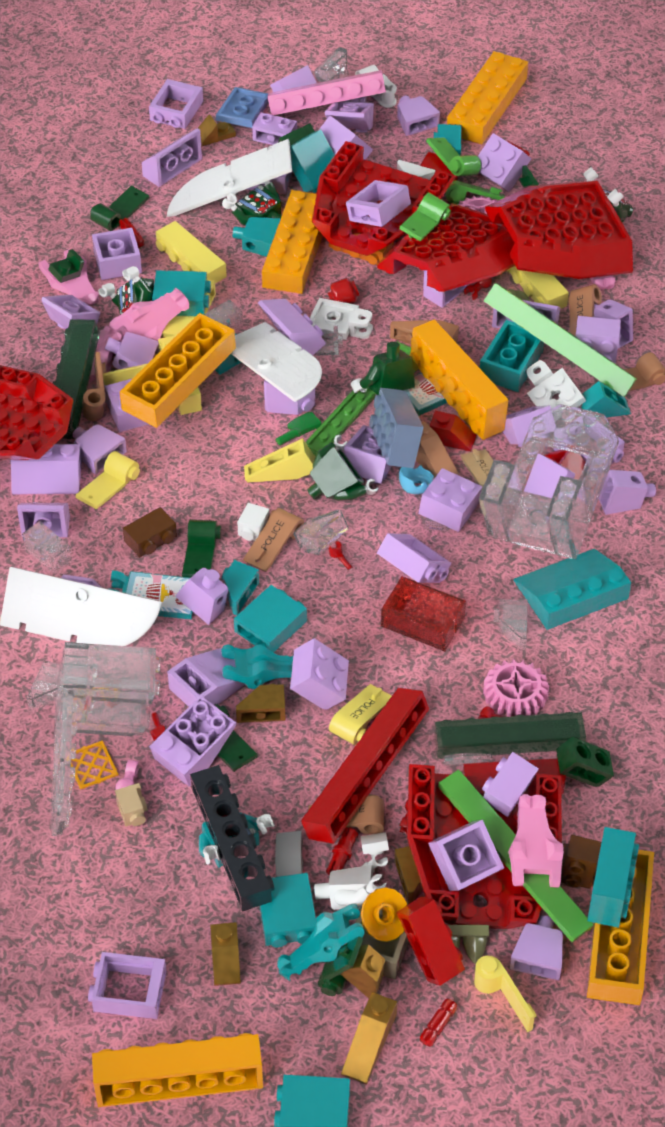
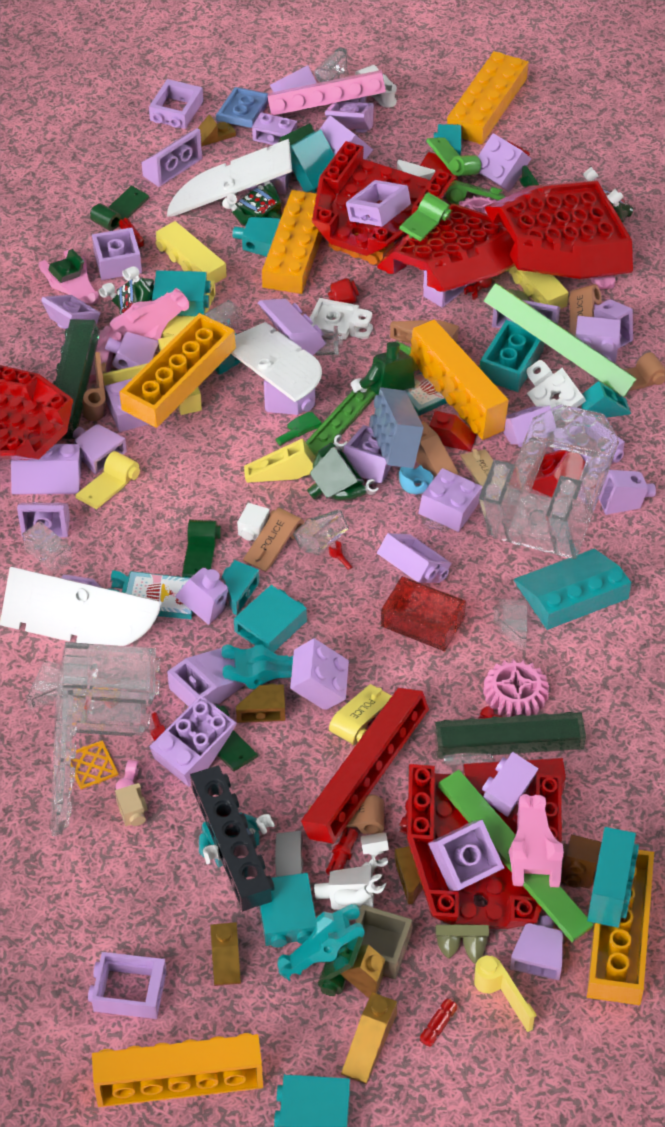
(150, 532): reddish brown brick -> none
(389, 902): light orange dish -> none
(417, 115): lavender torso -> none
(431, 940): red brick -> none
(545, 476): lavender torso -> none
(584, 762): dark green brick -> none

